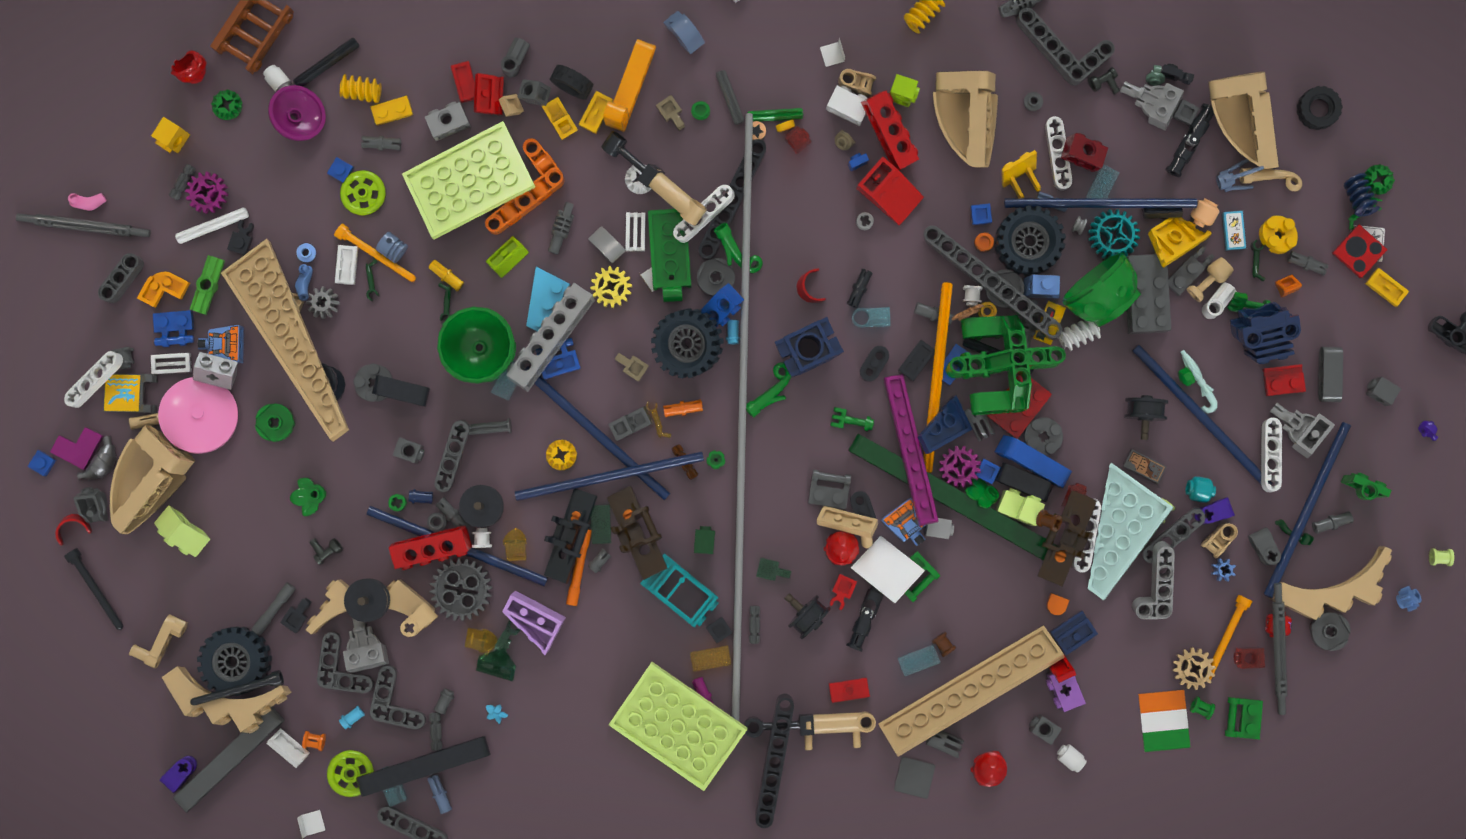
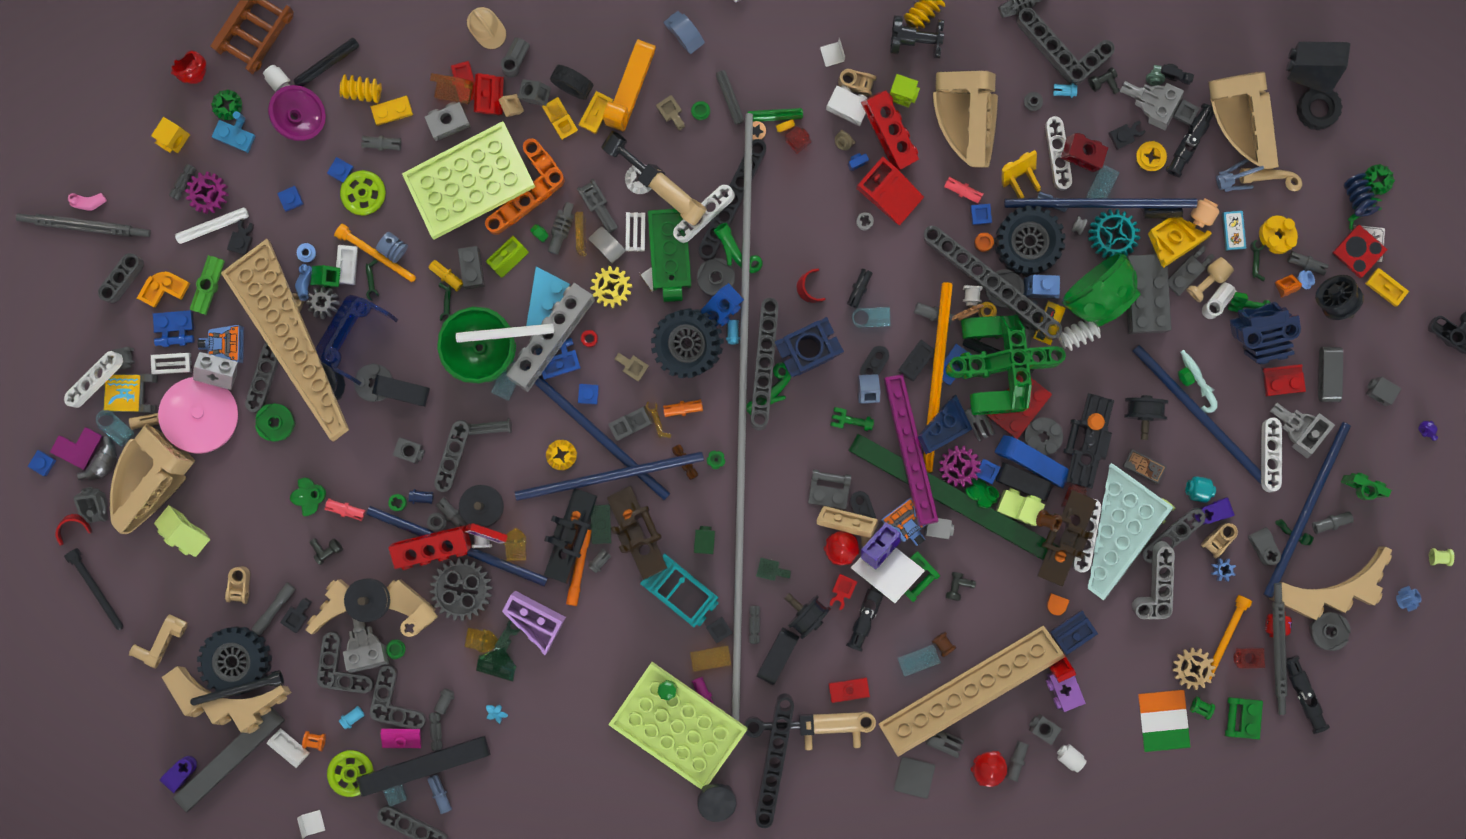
(117, 431): none -> clear light blue piece
(234, 134): none -> dark azure plate
(238, 586): none -> tan piece
(260, 375): none -> dark grey beam
(290, 198): none -> blue plate
(325, 276): none -> green brick
(339, 328): none -> clear blue windscreen
(345, 509): none -> coral pin
(395, 649): none -> green plate
(401, 738): none -> dark pink plate
(452, 88): none -> clear orange panel
(471, 267): none -> dark grey brick
(486, 28): none -> tan piece
(486, 533): none -> red tile
(505, 333): none -> white piece
(539, 232): none -> green tile
(580, 226): none -> clear yellow tile
(588, 332): none -> red axle
(588, 394): none -> blue plate
(595, 202): none -> dark grey connector
(667, 690): none -> green tile
(716, 802): none -> black tile
(768, 355): none -> dark grey beam
(778, 656): none -> black beam
(868, 388): none -> sand blue brick
(880, 545): none -> dark purple brick
(908, 36): none -> black piece
(958, 580): none -> pearl dark grey piece
(963, 190): none -> coral pin
(1017, 761): none -> dark grey pin
(1066, 90): none -> medium azure pin
(1096, 440): none -> black piece
(1124, 136): none -> black plate
(1158, 152): none -> yellow gear
(1304, 691): none -> black piece
(1306, 278): none -> light blue plate
(1318, 64): none -> black slope
(1339, 297): none -> black wheel

